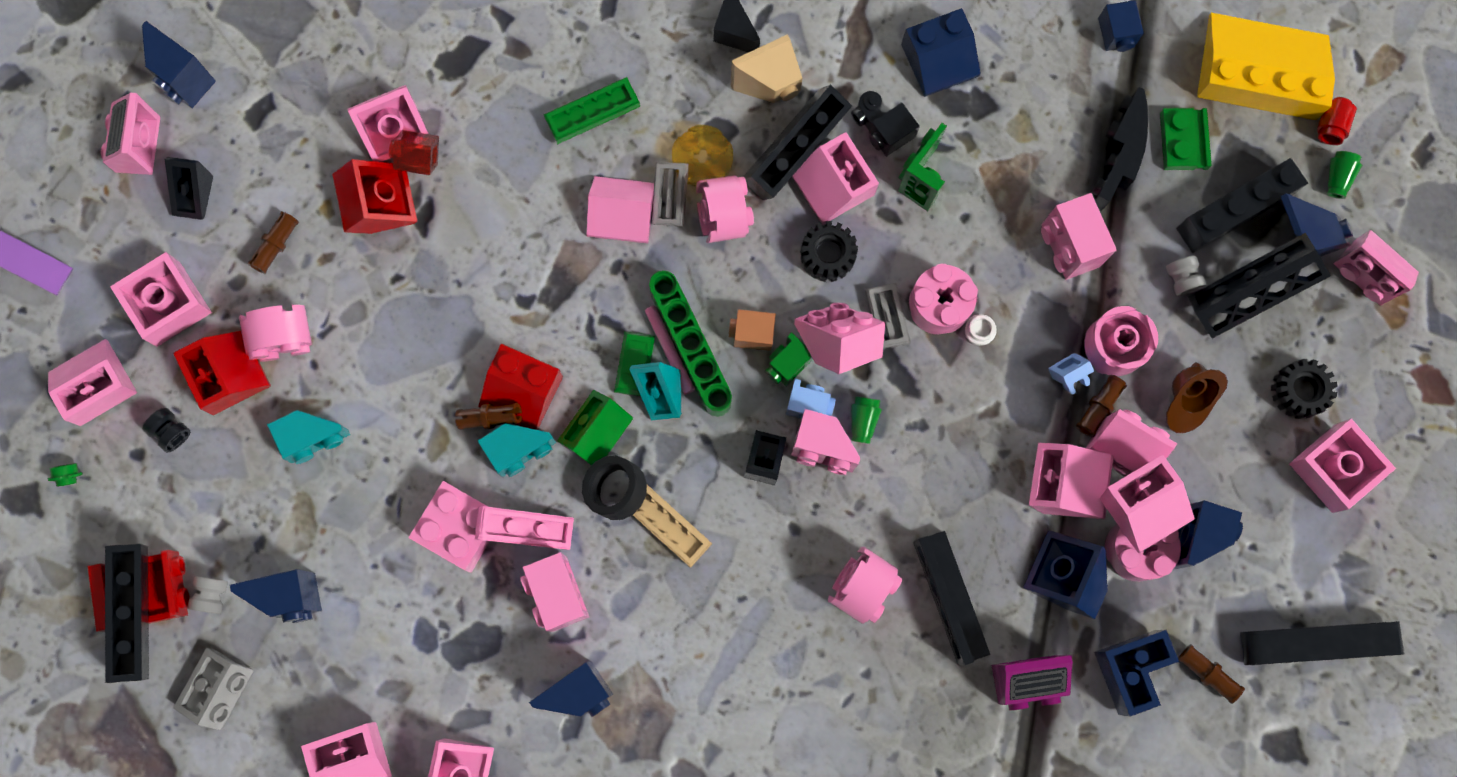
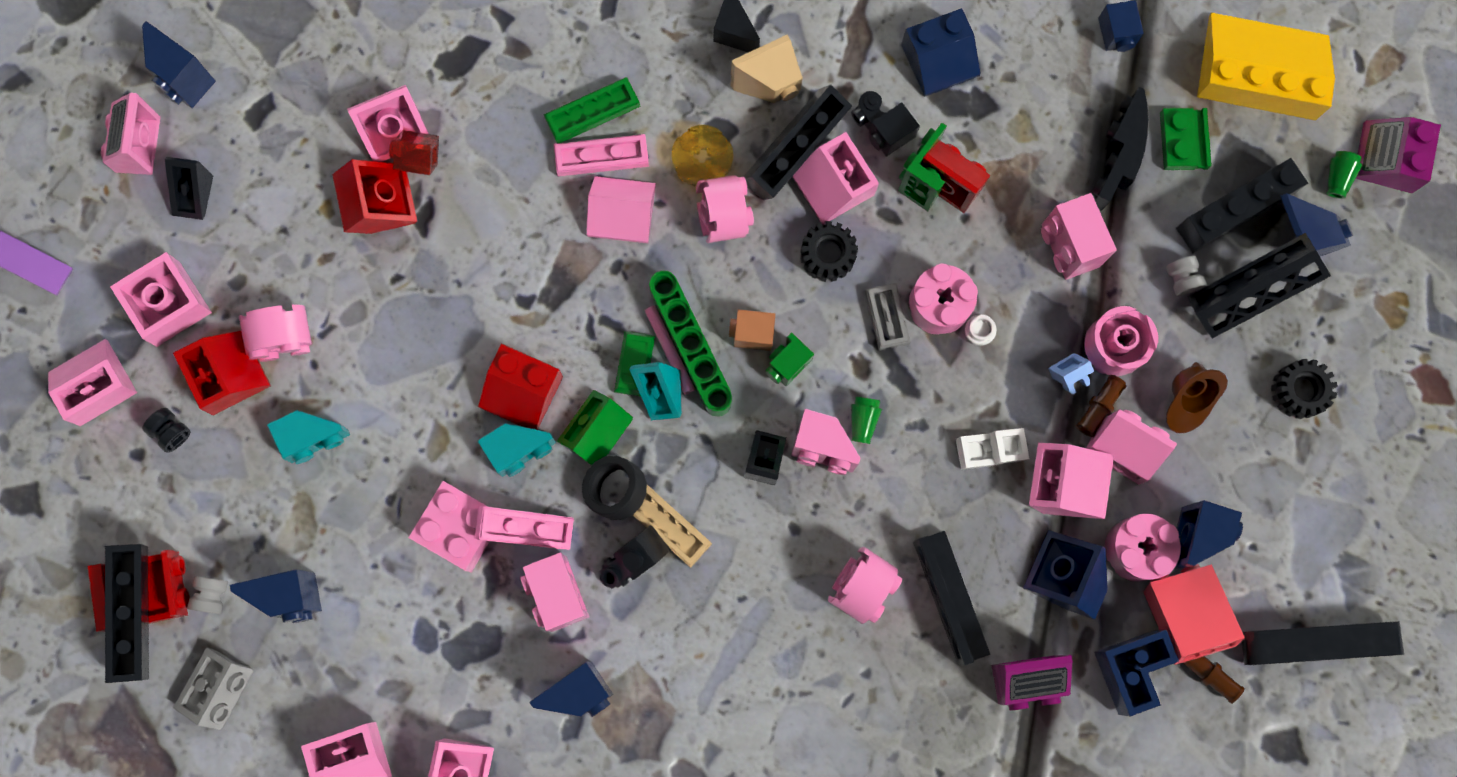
(64, 474): green plate -> none
(273, 242): reddish brown pin -> none
(488, 416): reddish brown pin -> none
(601, 155): none -> bright pink tile
(633, 558): none -> black brick
(681, 194): light grey tile -> none
(809, 398): light blue brick -> none
(841, 337): bright pink slope -> none
(962, 177): none -> red slope
(992, 448): none -> white slope
(1149, 503): bright pink slope -> none
(1194, 612): none -> coral brick
(1336, 121): red brick -> none
(1342, 466): bright pink brick -> none
(1376, 268): bright pink slope -> none
(1398, 152): none -> magenta slope

